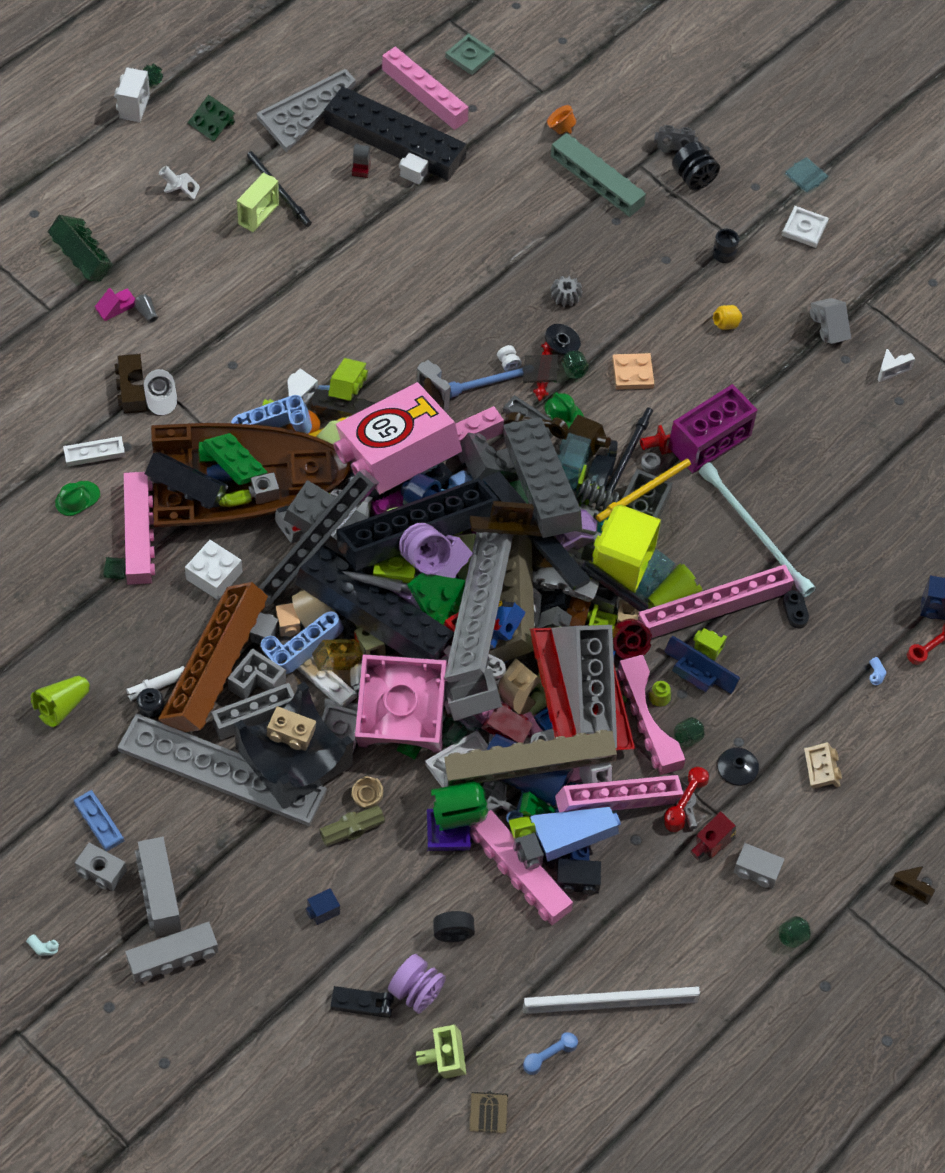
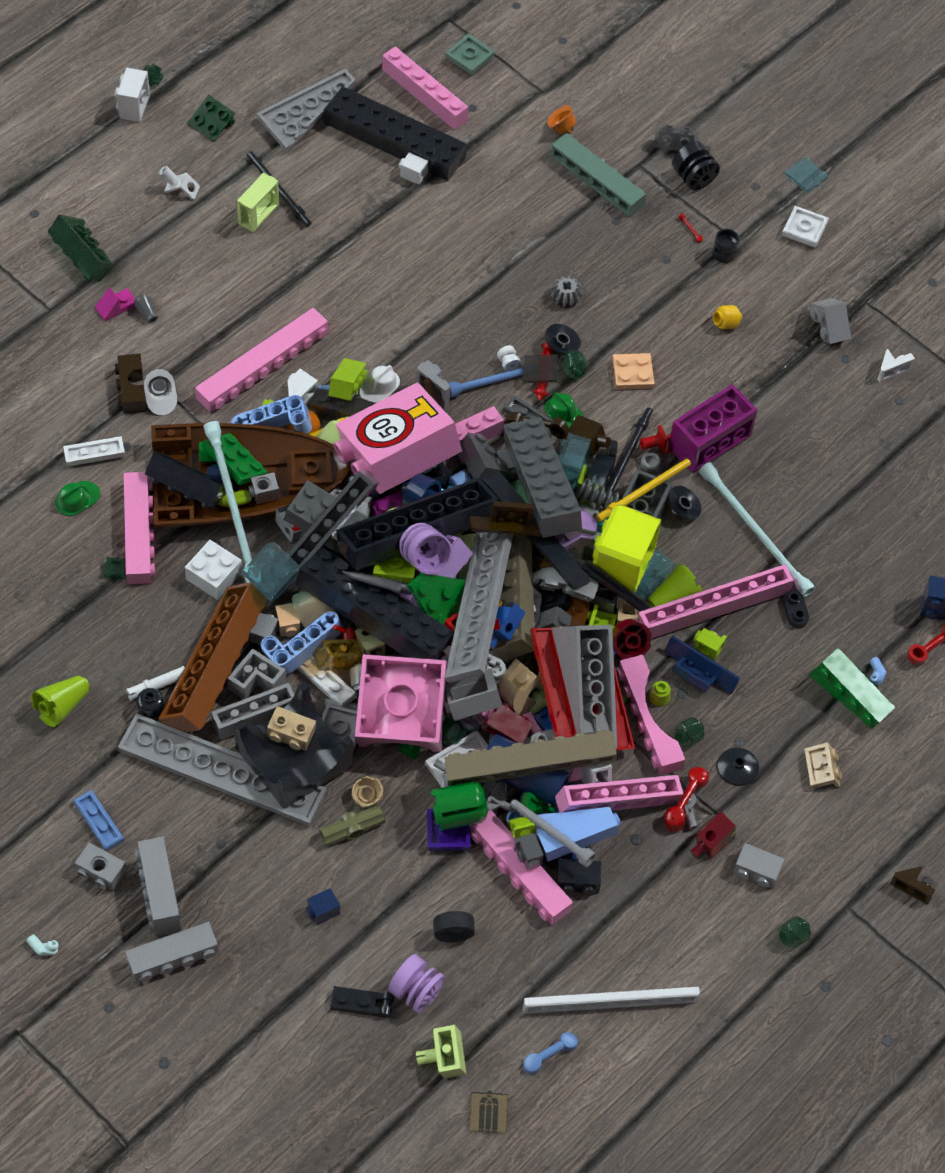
(213, 433): none -> light aqua hose
(261, 360): none -> bright pink brick
(271, 571): none -> clear light blue brick
(347, 633): none -> red hand
(361, 161): leg -> none
(380, 384): none -> white piece
(585, 856): none -> light grey piece
(684, 503): none -> black dish
(699, 238): none -> red hinge
(852, 688): none -> wedge

